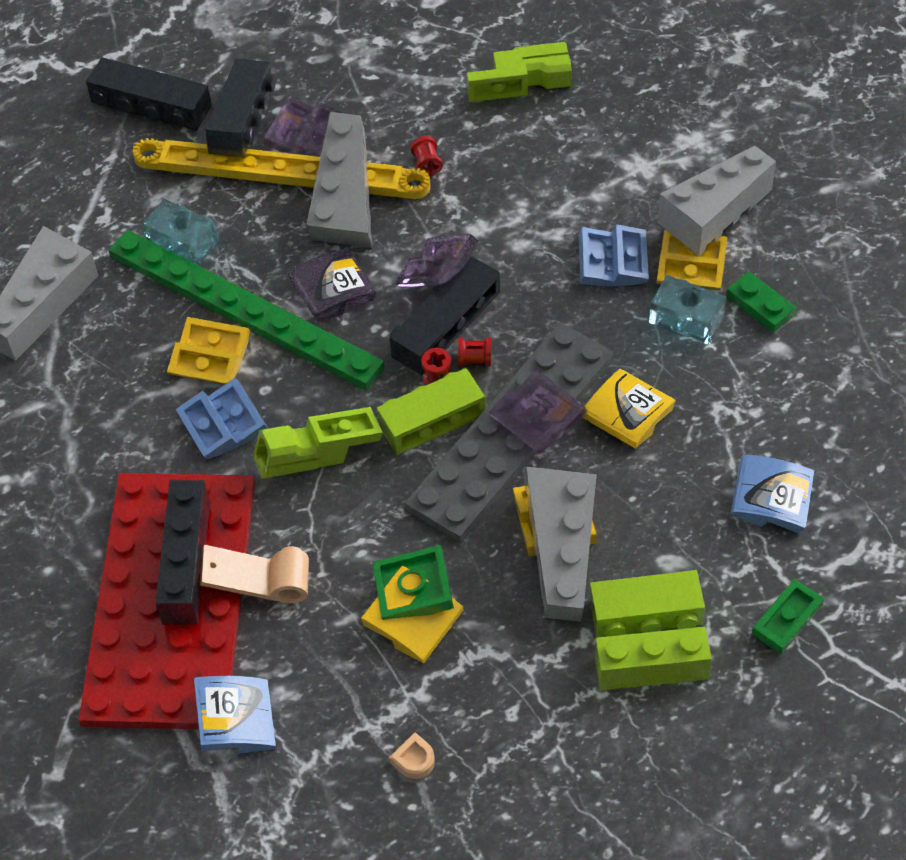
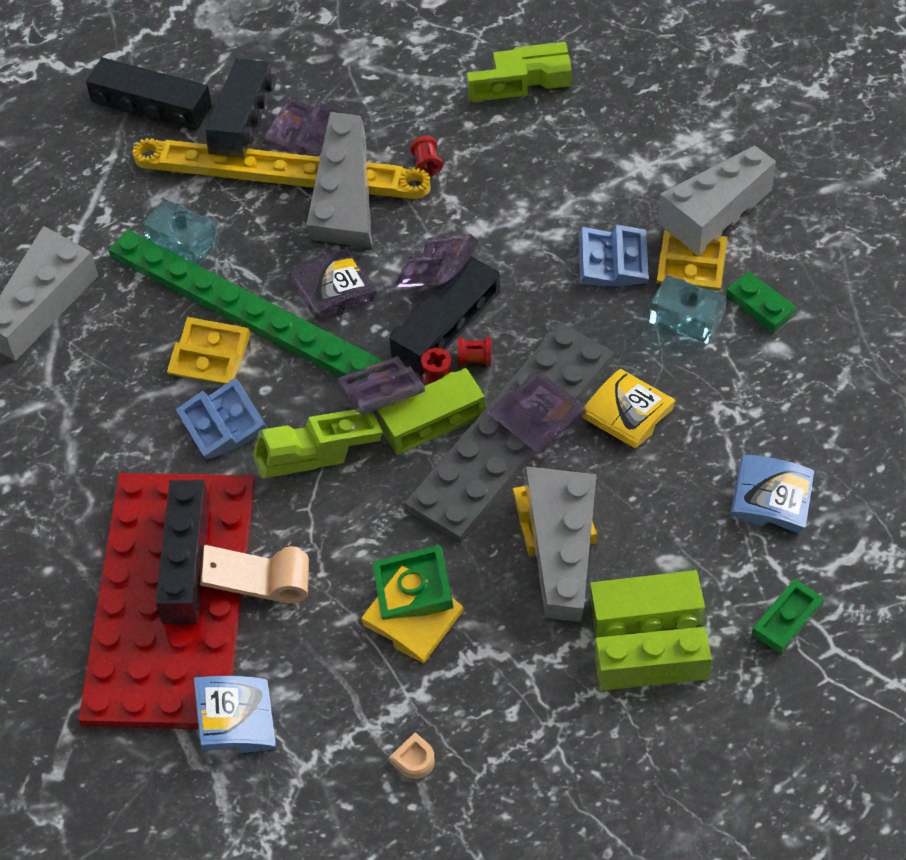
(380, 385): none -> clear purple slope

